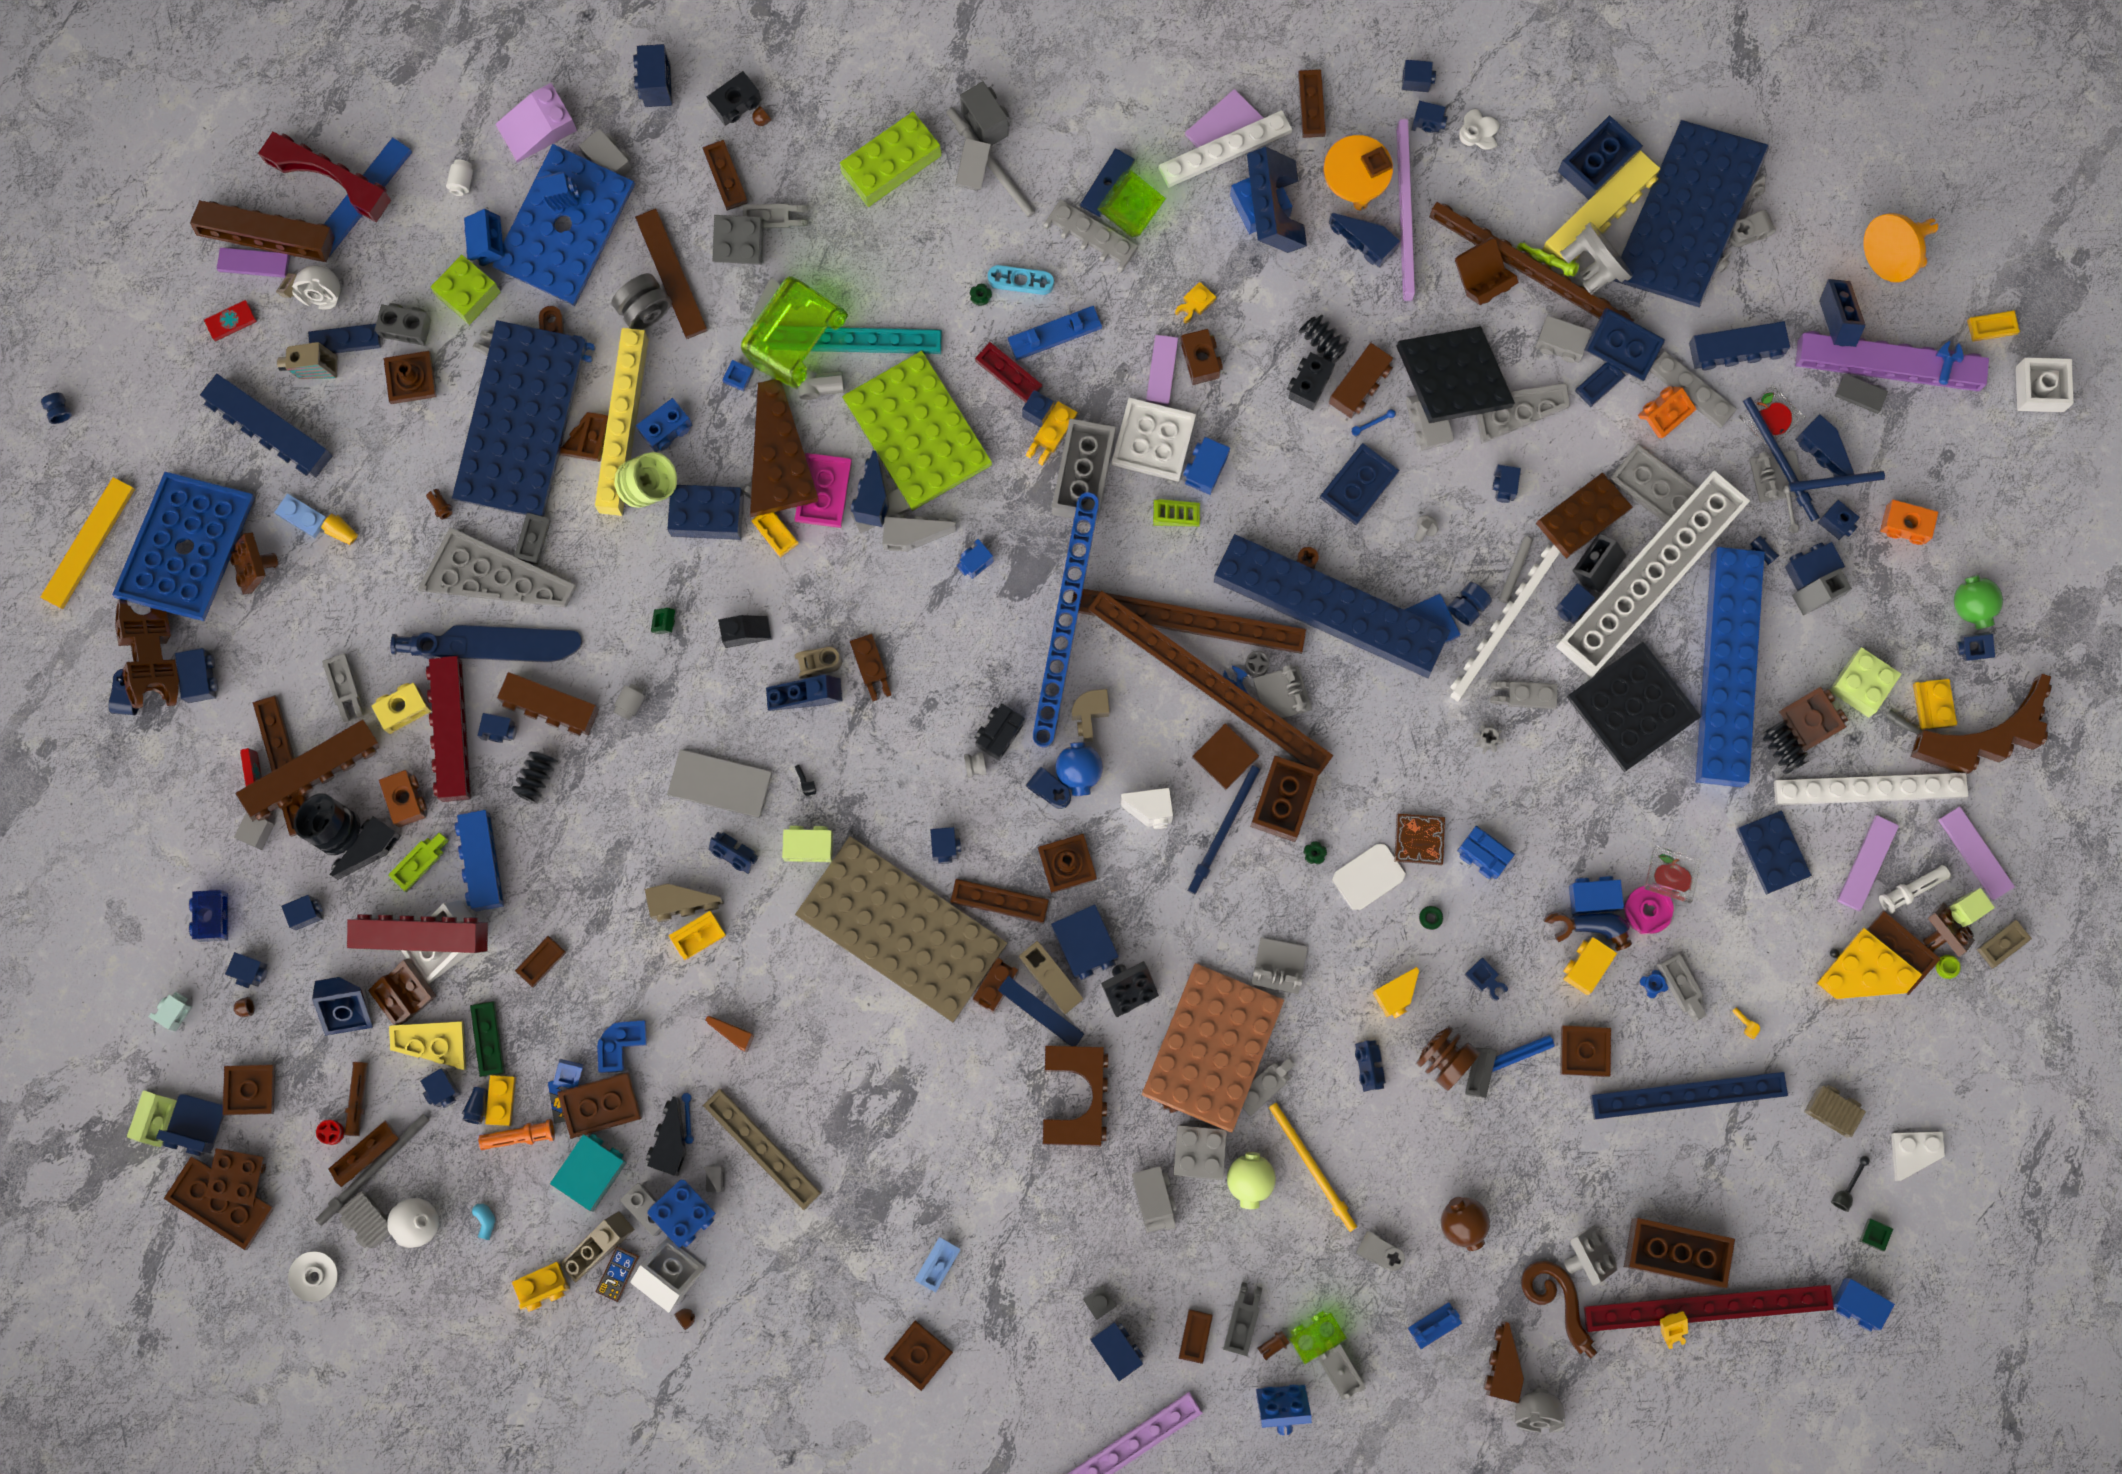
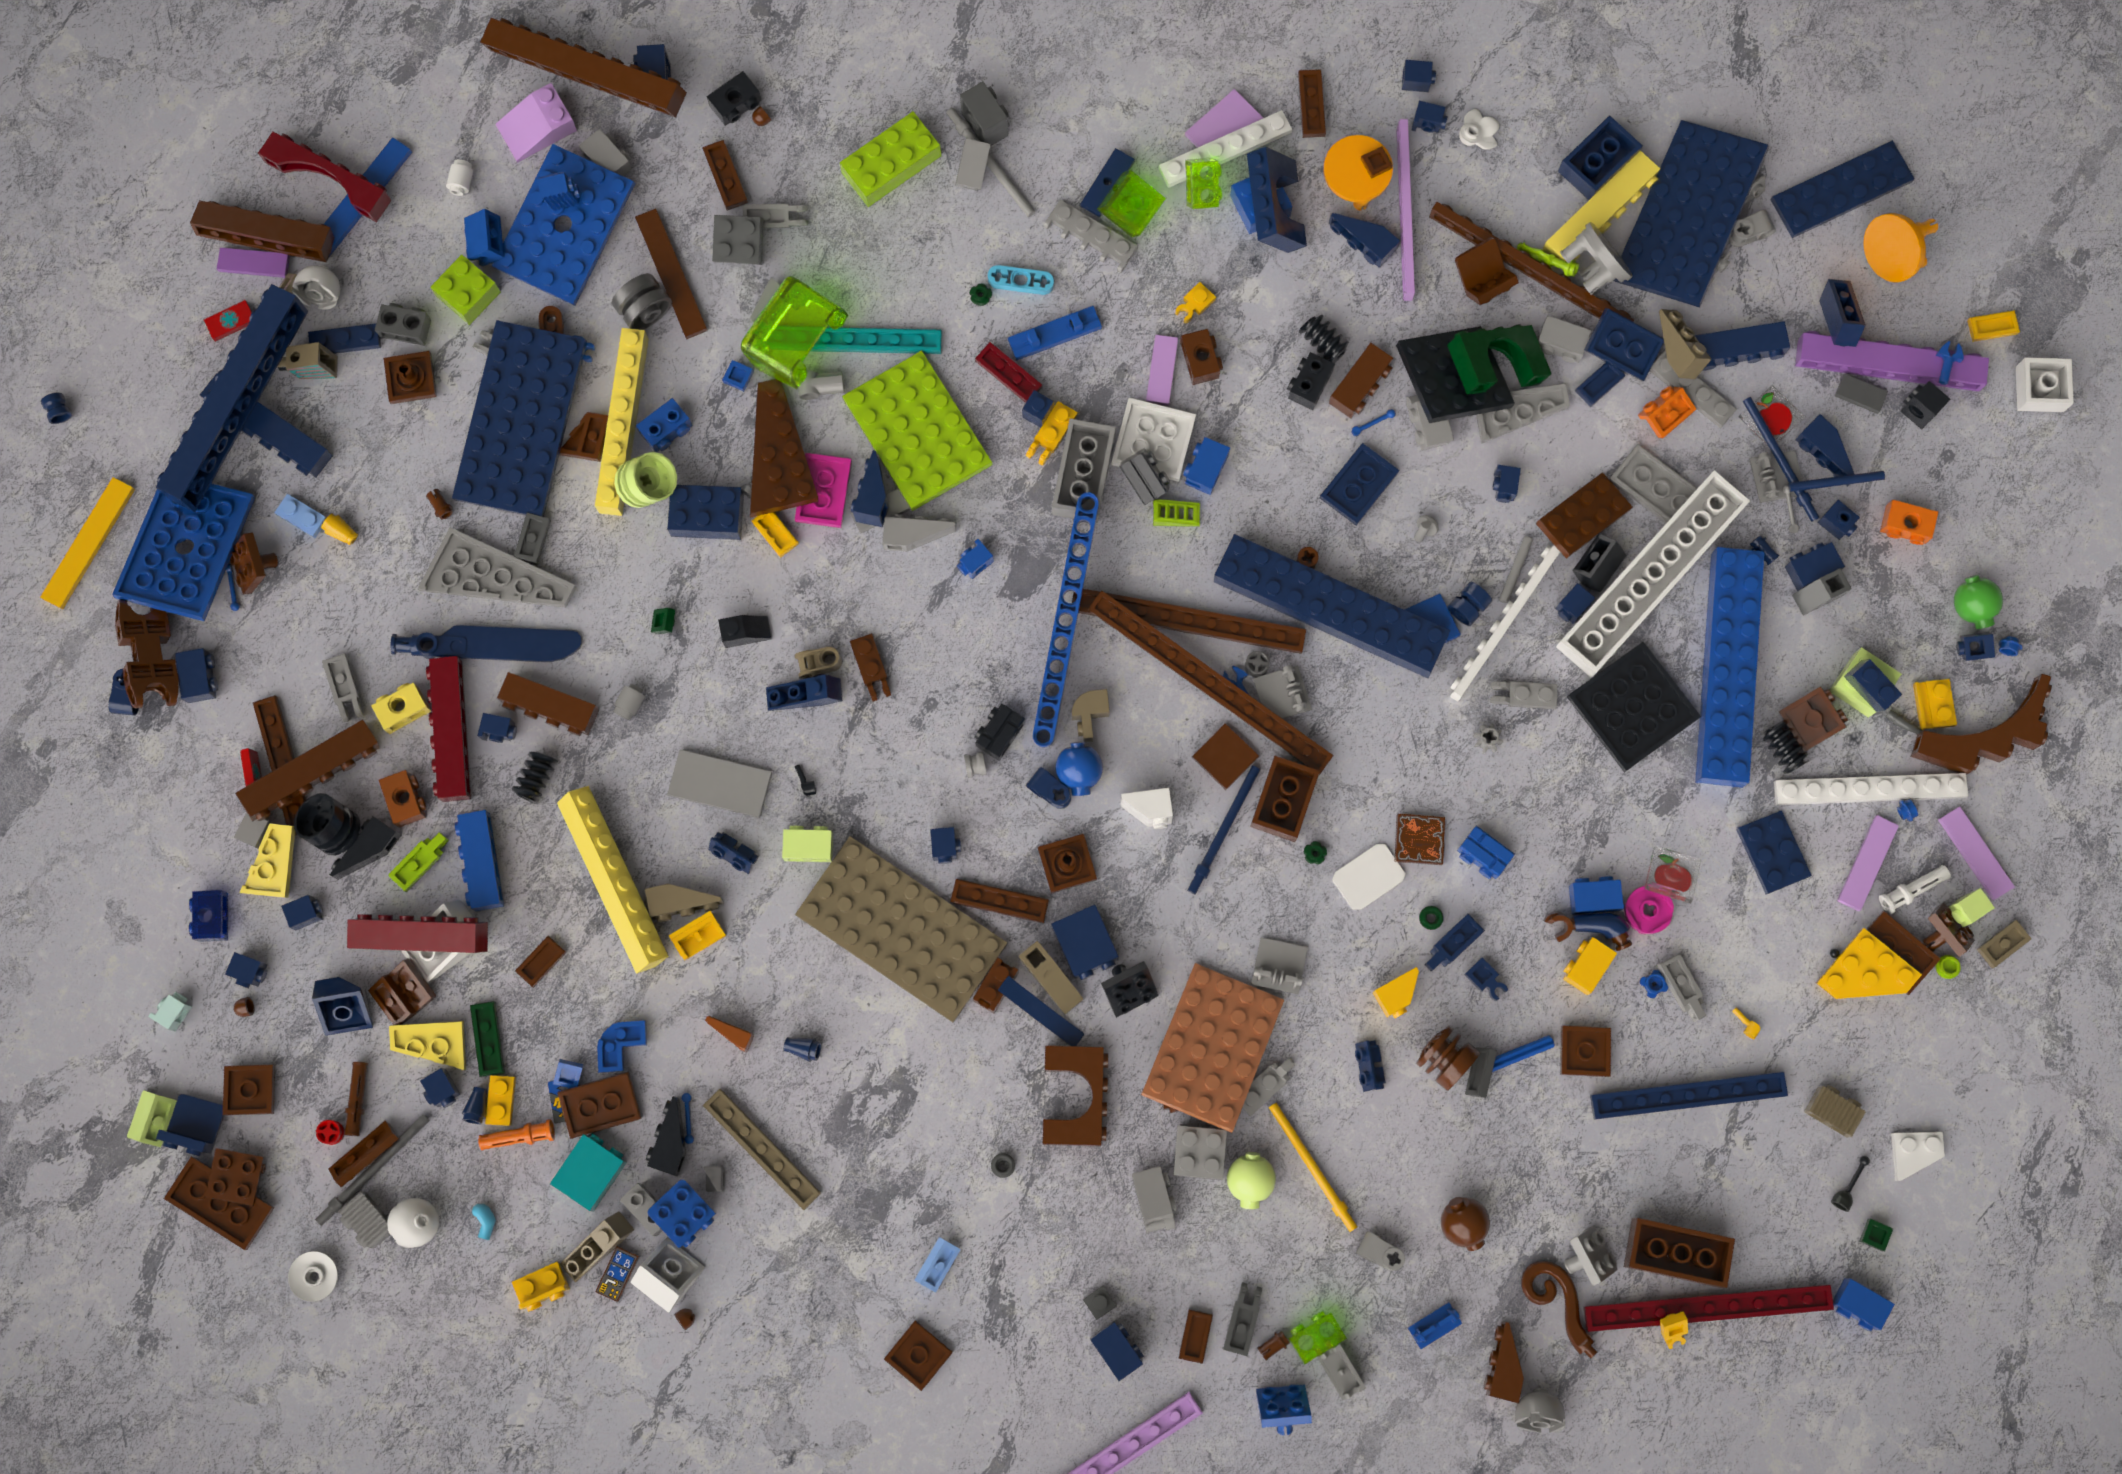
(232, 398): none -> dark blue brick
(234, 605): none -> blue hinge
(273, 863): none -> light yellow wing
(584, 67): none -> reddish brown brick
(612, 879): none -> light yellow brick
(805, 1048): none -> dark blue cone
(1003, 1173): none -> dark grey plate
(1144, 476): none -> brick
(1196, 184): none -> clear neon green brick
(1454, 942): none -> dark blue hinge
(1516, 343): none -> dark green arch
(1682, 347): none -> dark tan slope
(1842, 189): none -> dark blue plate
(1873, 685): none -> dark blue brick
(1907, 810): none -> blue plate
(1924, 404): none -> black brick
(2010, 646): none -> blue plate

